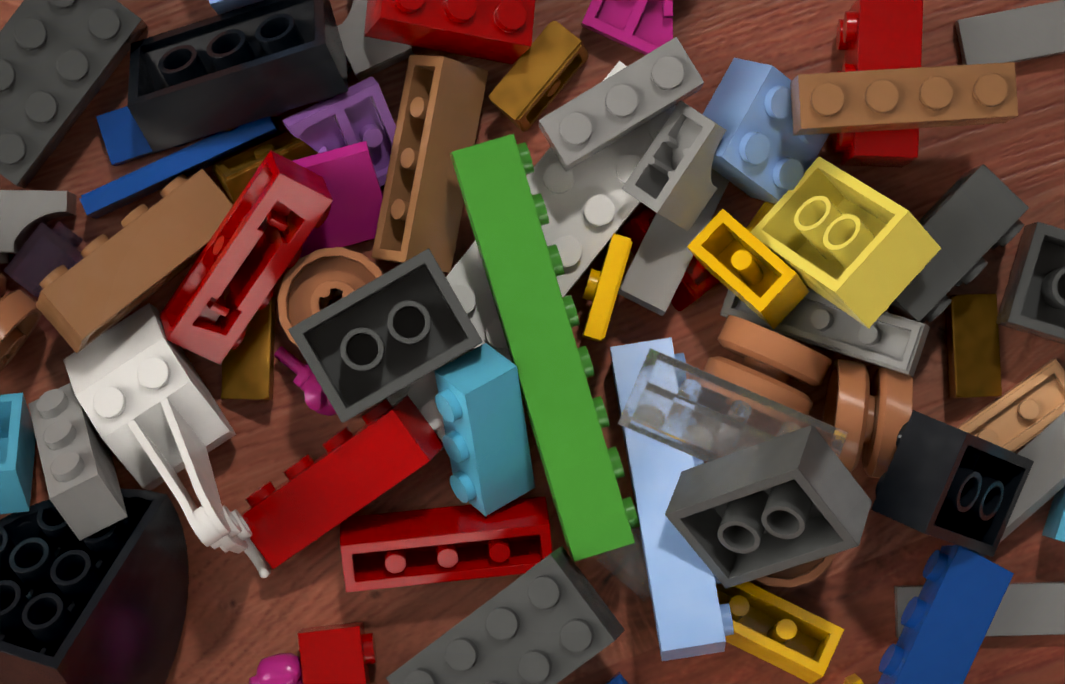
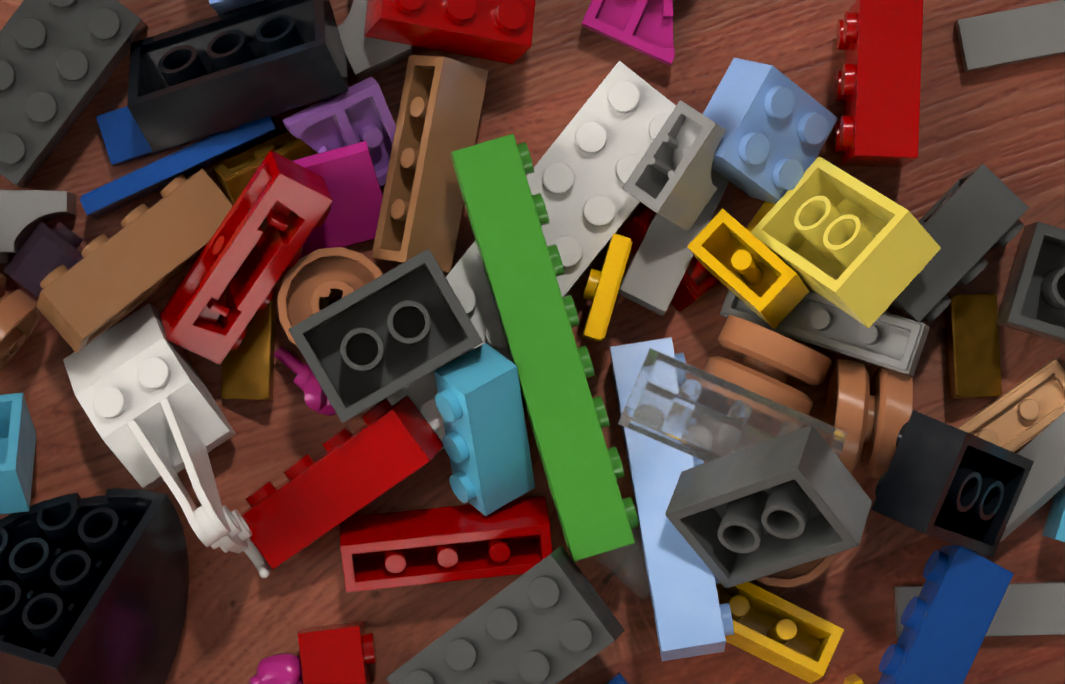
(76, 463): light grey brick -> none
(539, 75): pearl gold slope -> none
(621, 104): light grey brick -> none
(904, 98): medium nougat brick -> none

